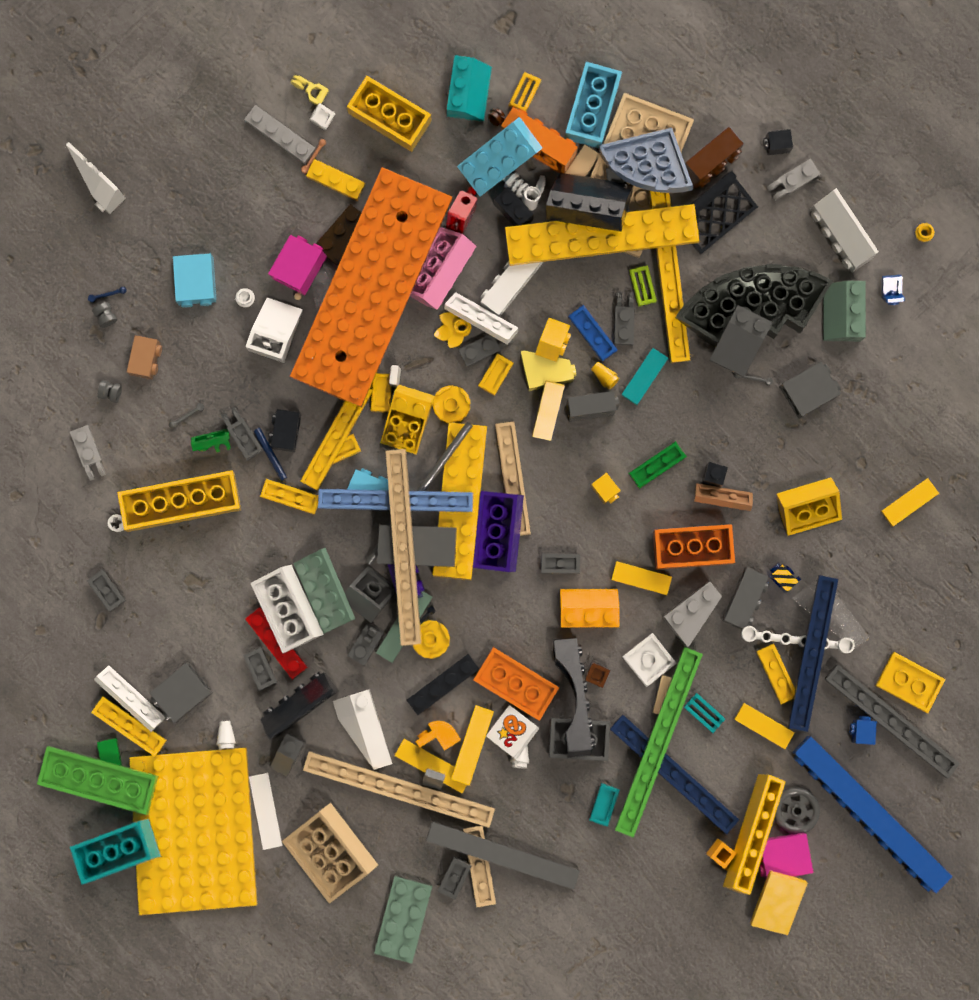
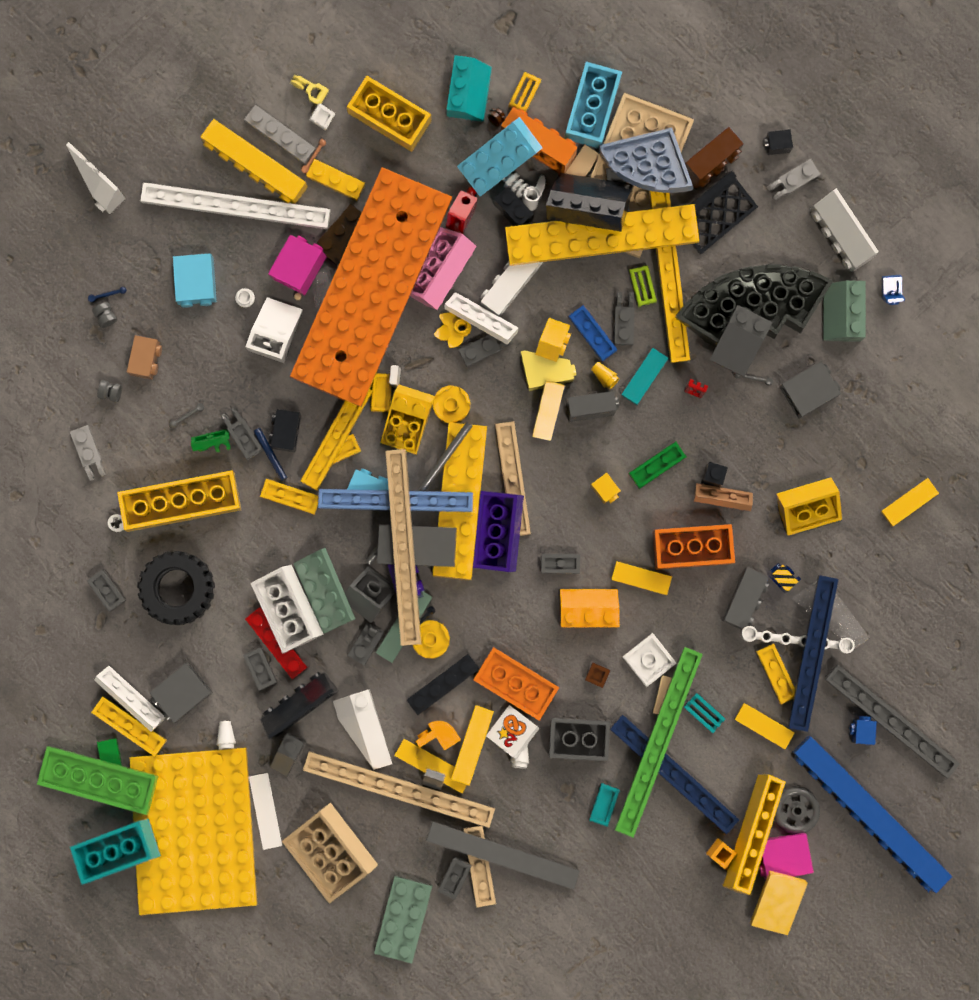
(151, 580): none -> black tyre
(235, 205): none -> white plate
(254, 162): none -> yellow brick
(495, 374): yellow tile -> none
(567, 660): arch -> none
(692, 613): light grey wedge -> none
(695, 387): none -> red tile
(910, 682): yellow tile -> none
(928, 228): yellow plate -> none

